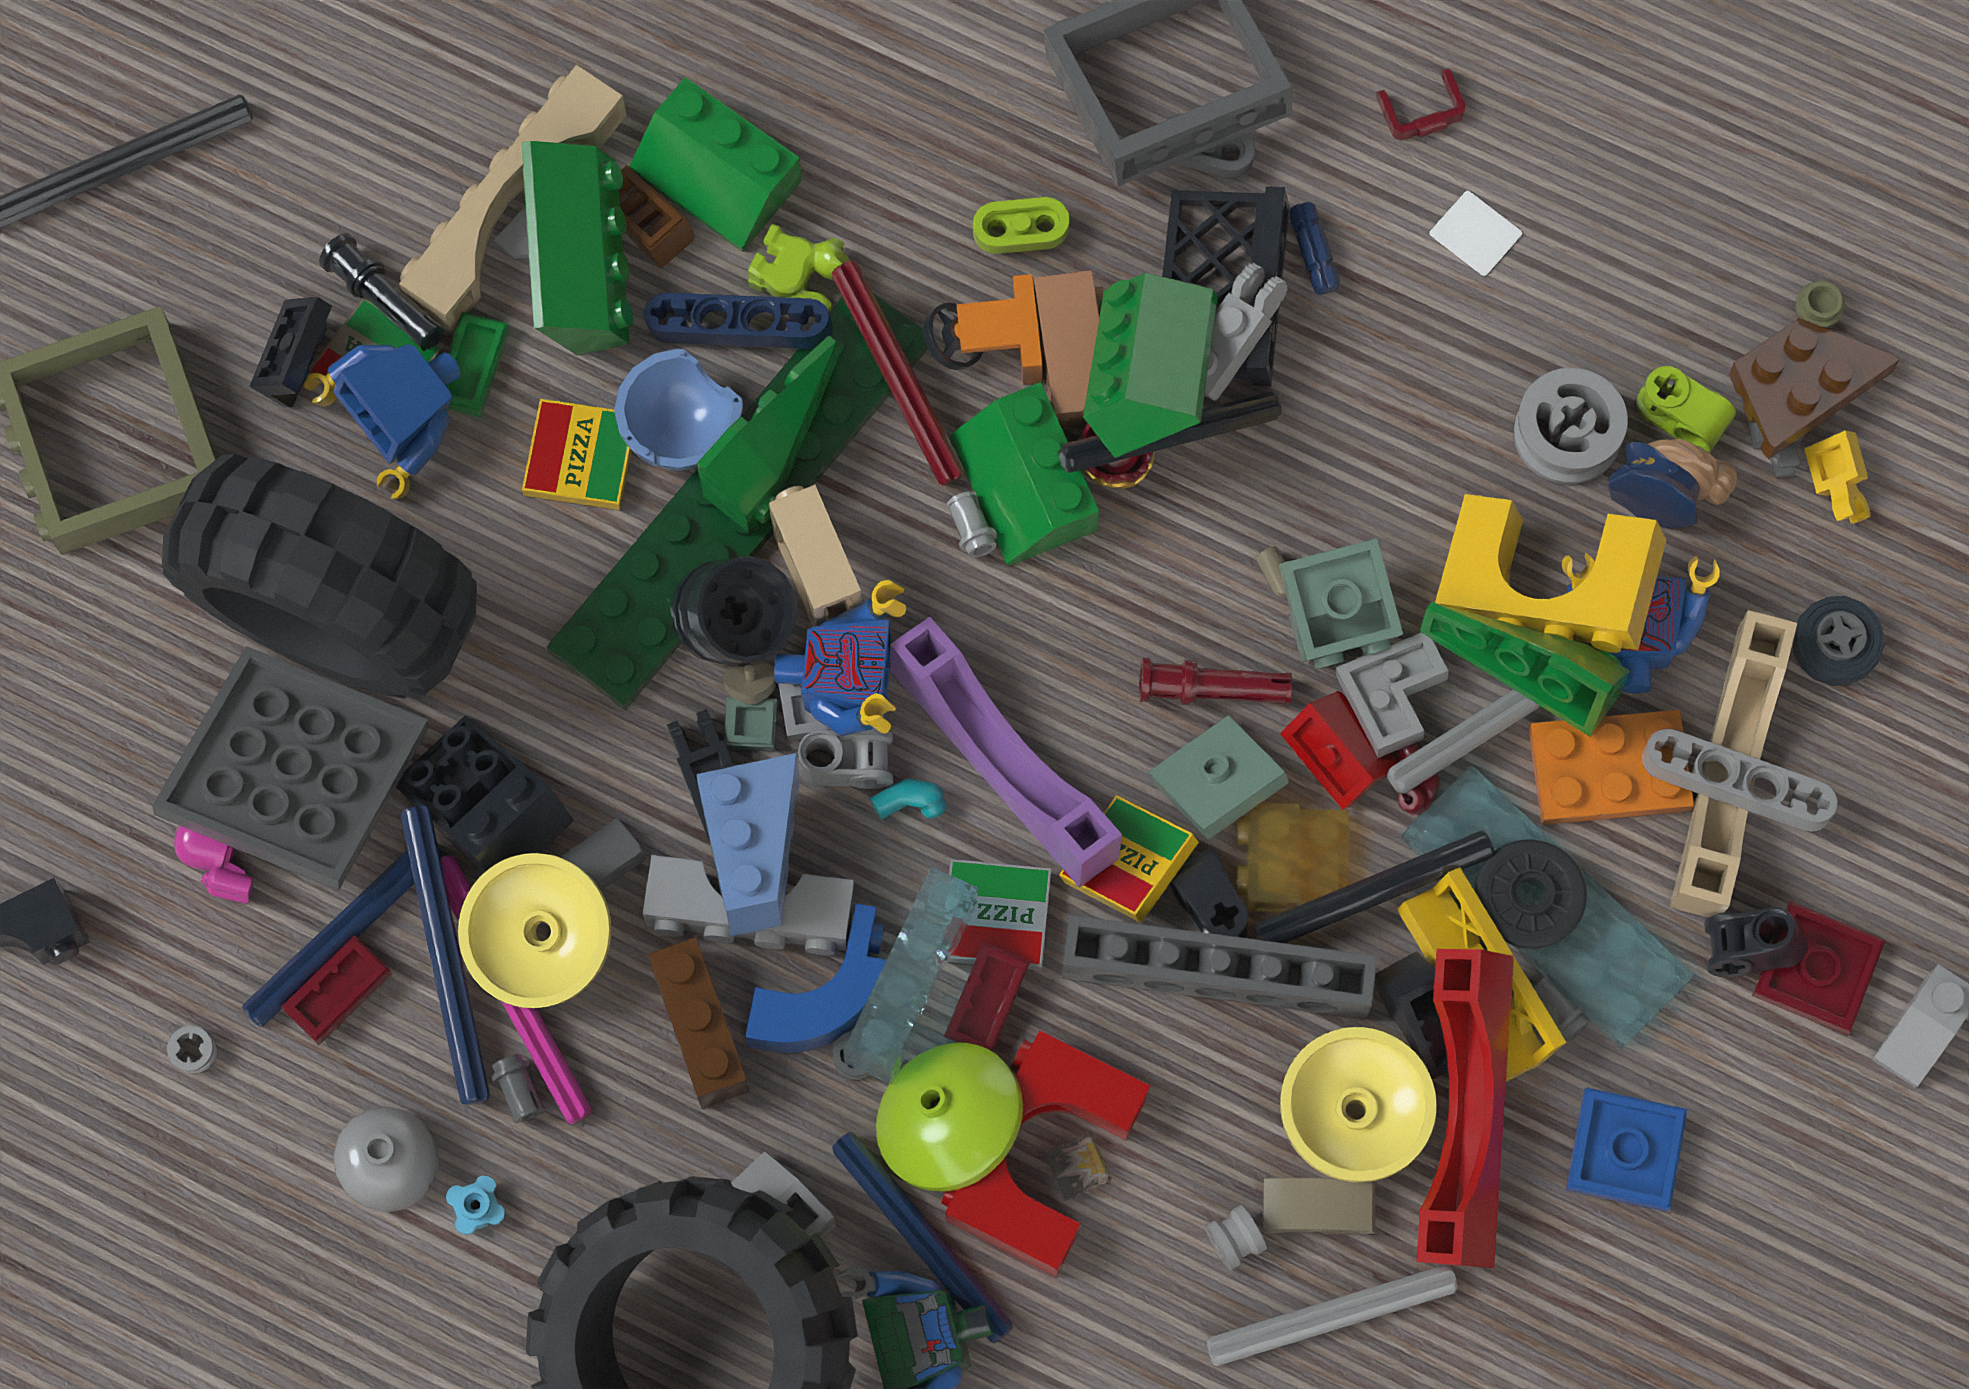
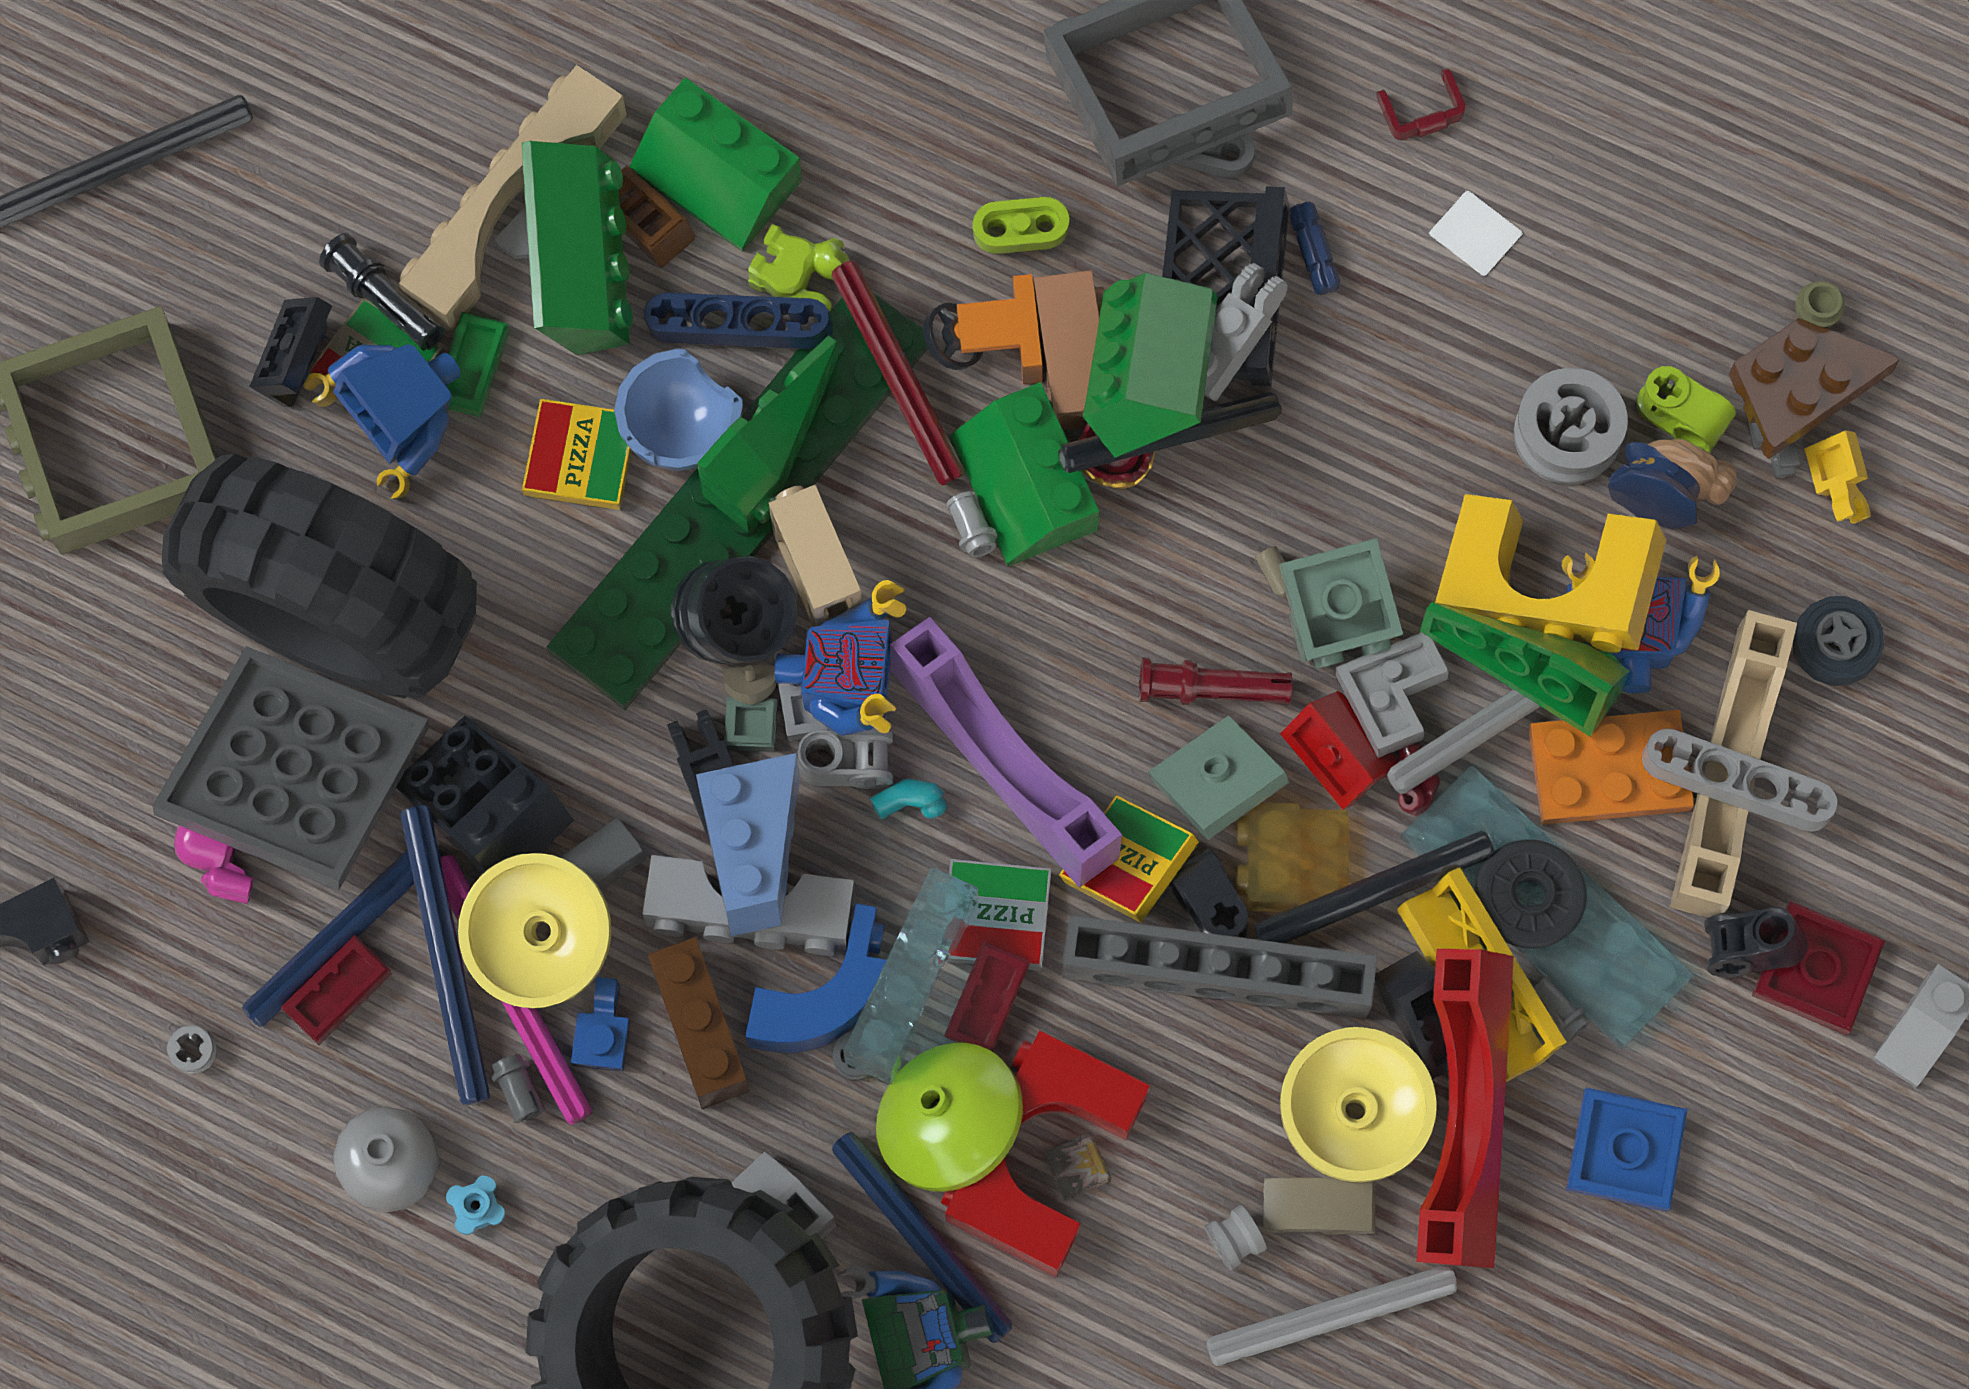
(601, 1036): none -> blue plate

